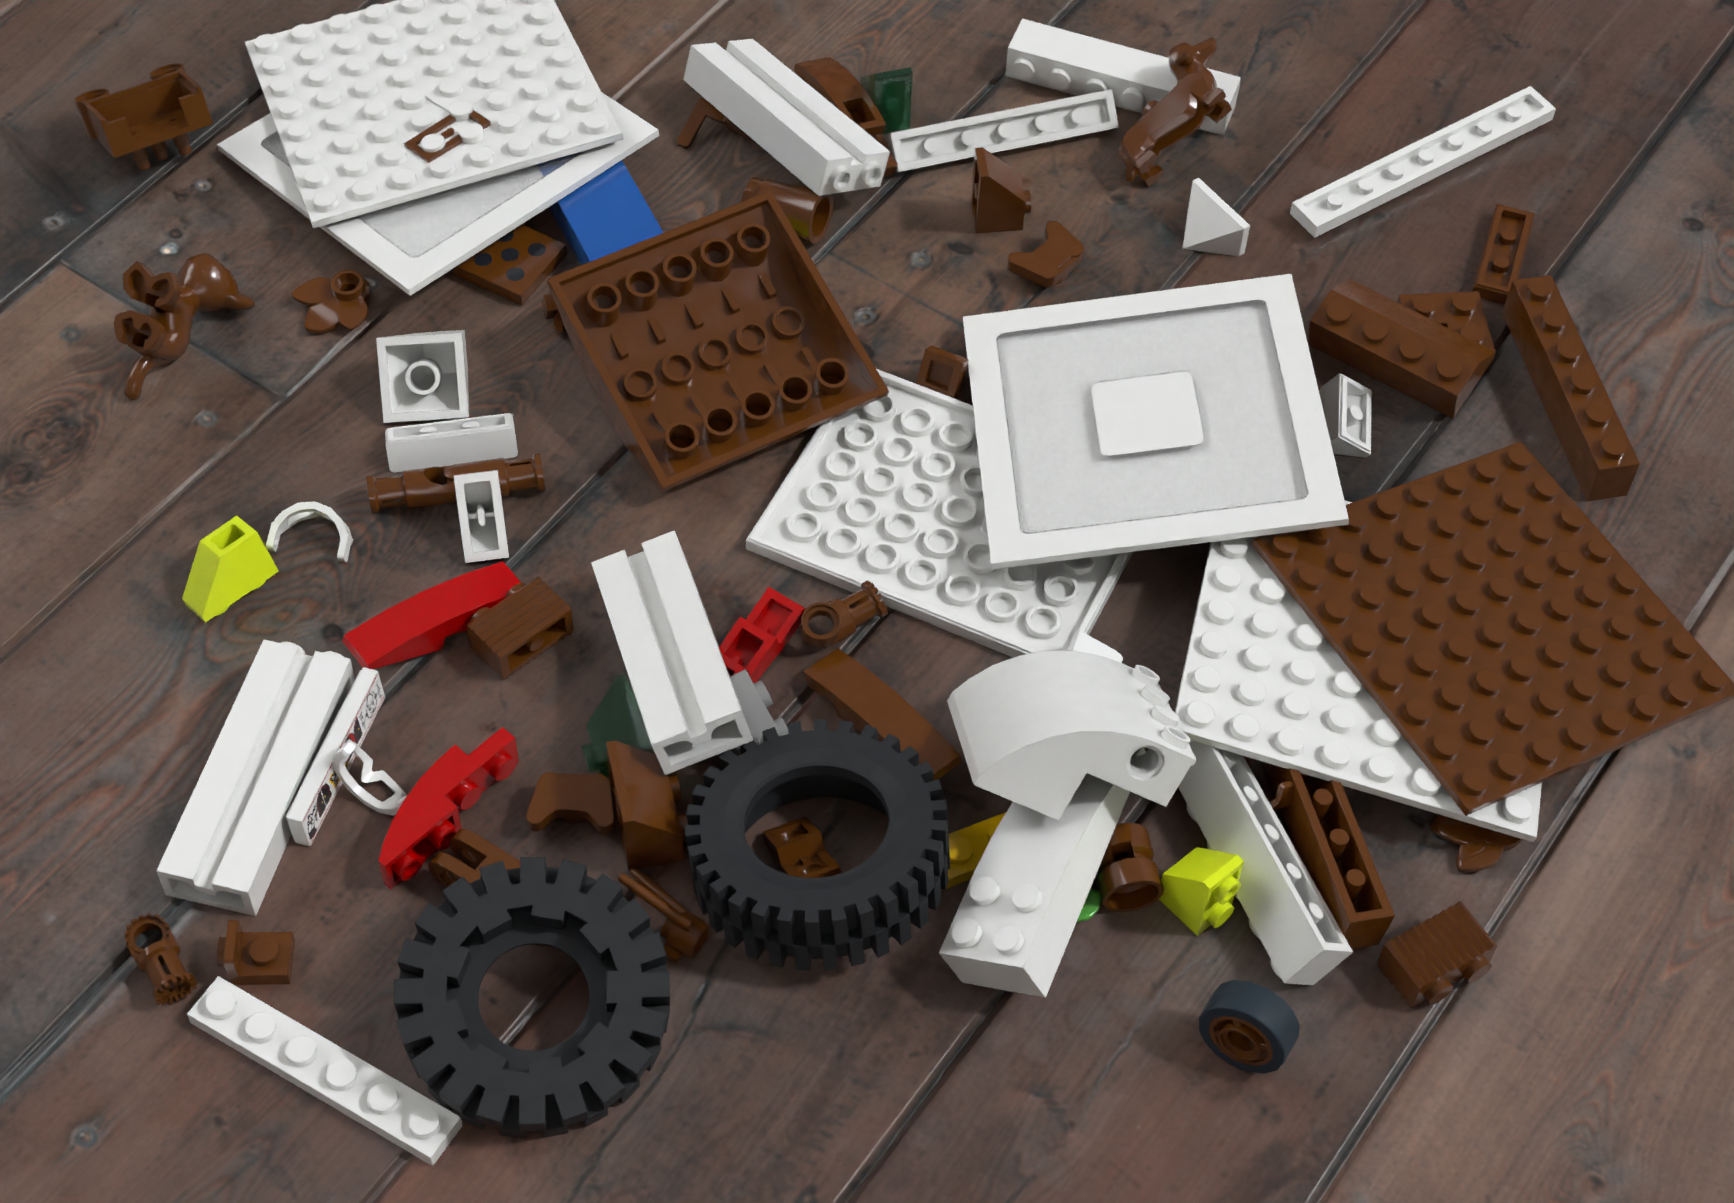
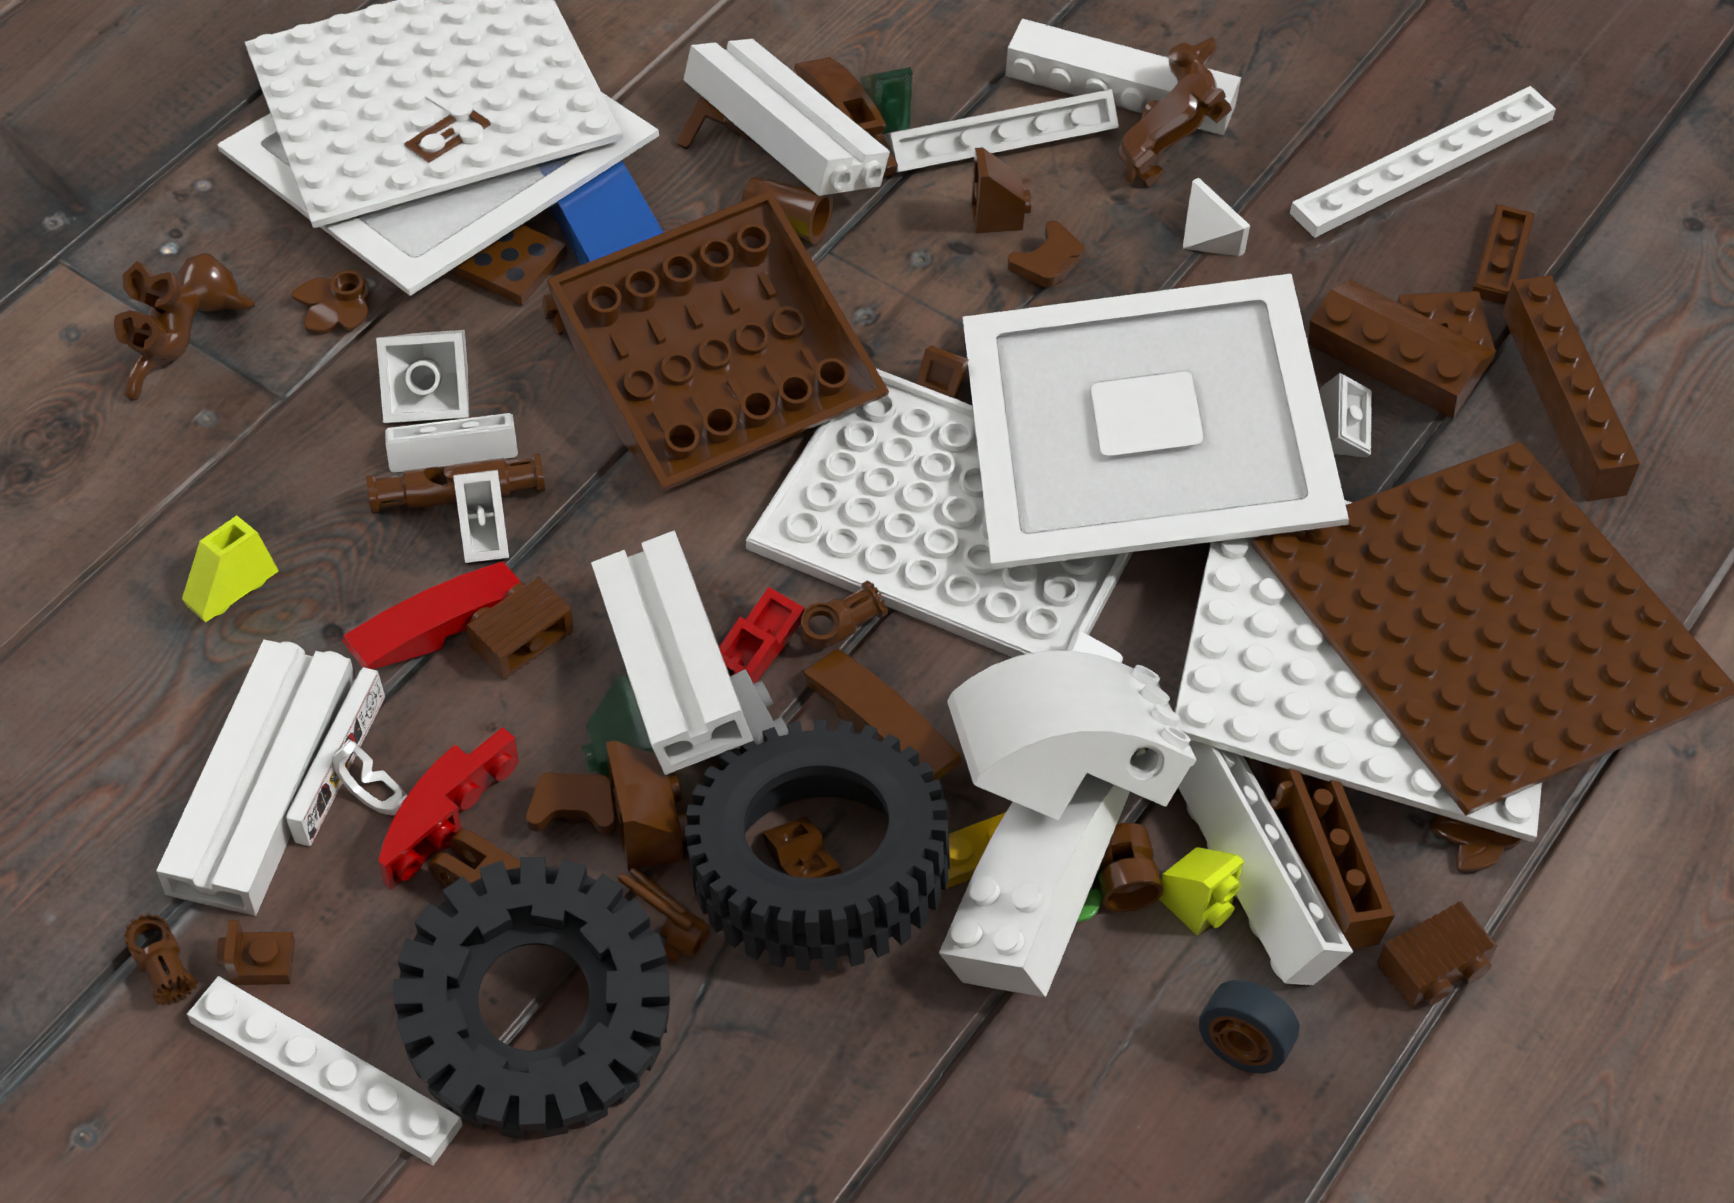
(146, 115): reddish brown piece -> none
(304, 511): white helmet -> none

